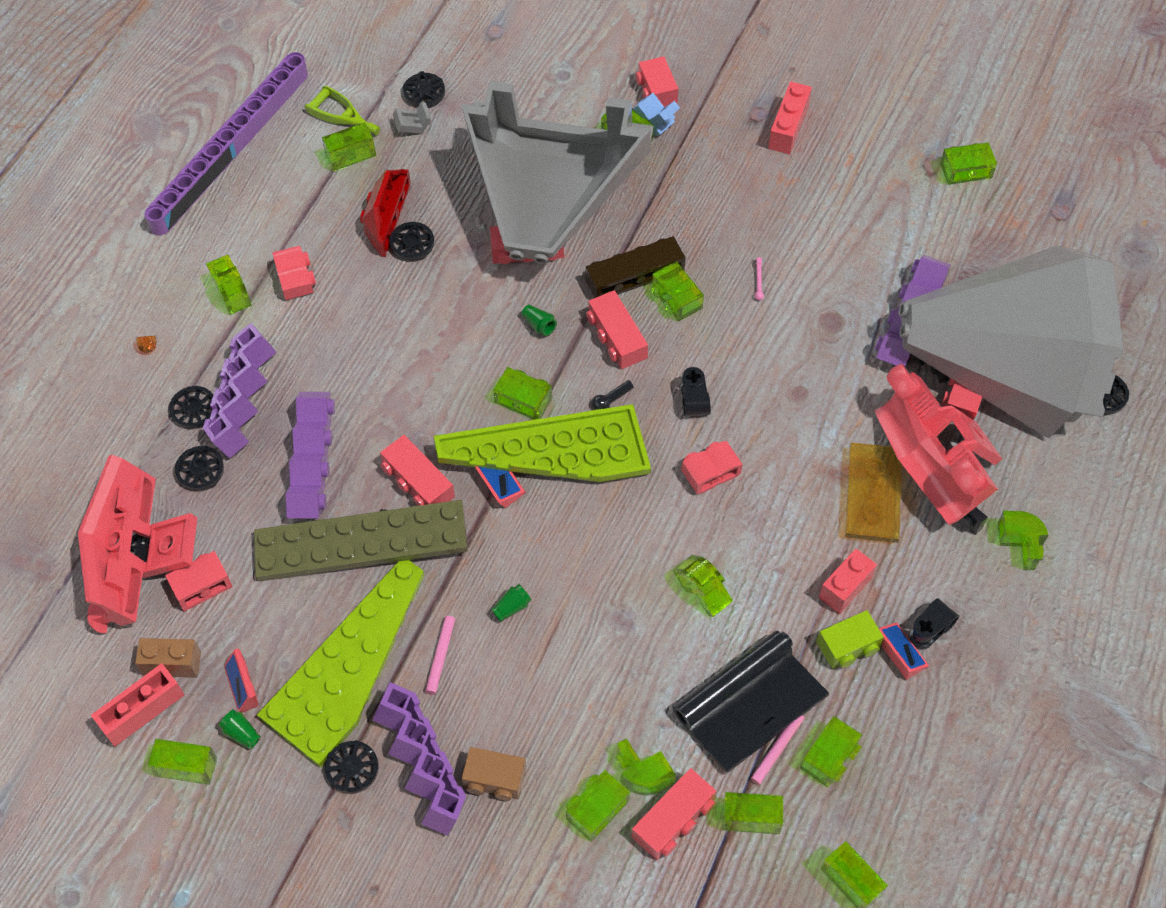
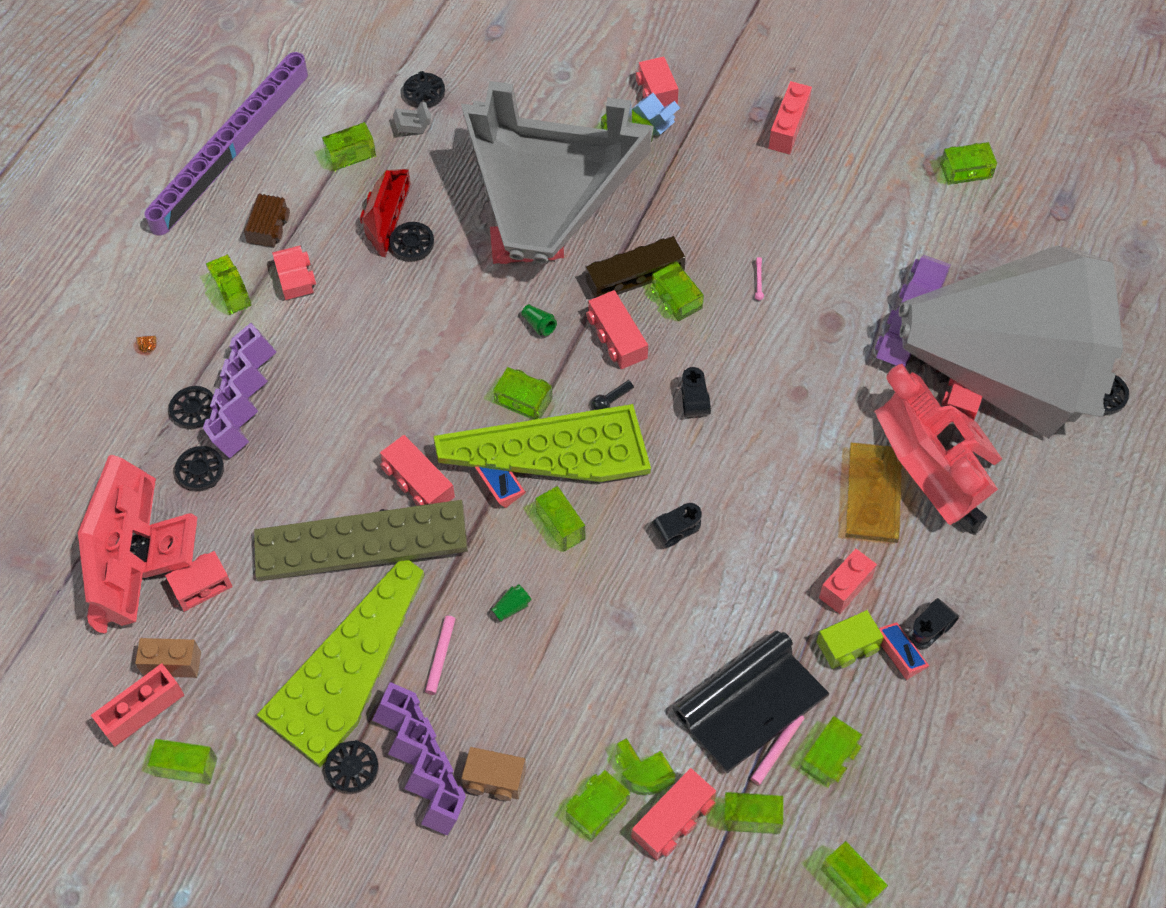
(239, 729): green cone -> none
(240, 682): slope -> none
(266, 220): none -> reddish brown brick
(309, 462): medium lavender brick -> none
(345, 118): lime piece -> none
(560, 518): none -> clear neon green brick
(674, 525): none -> black piece
(704, 581): clear neon green brick -> none
(711, 467): coral brick -> none
(1023, 530): clear neon green brick -> none

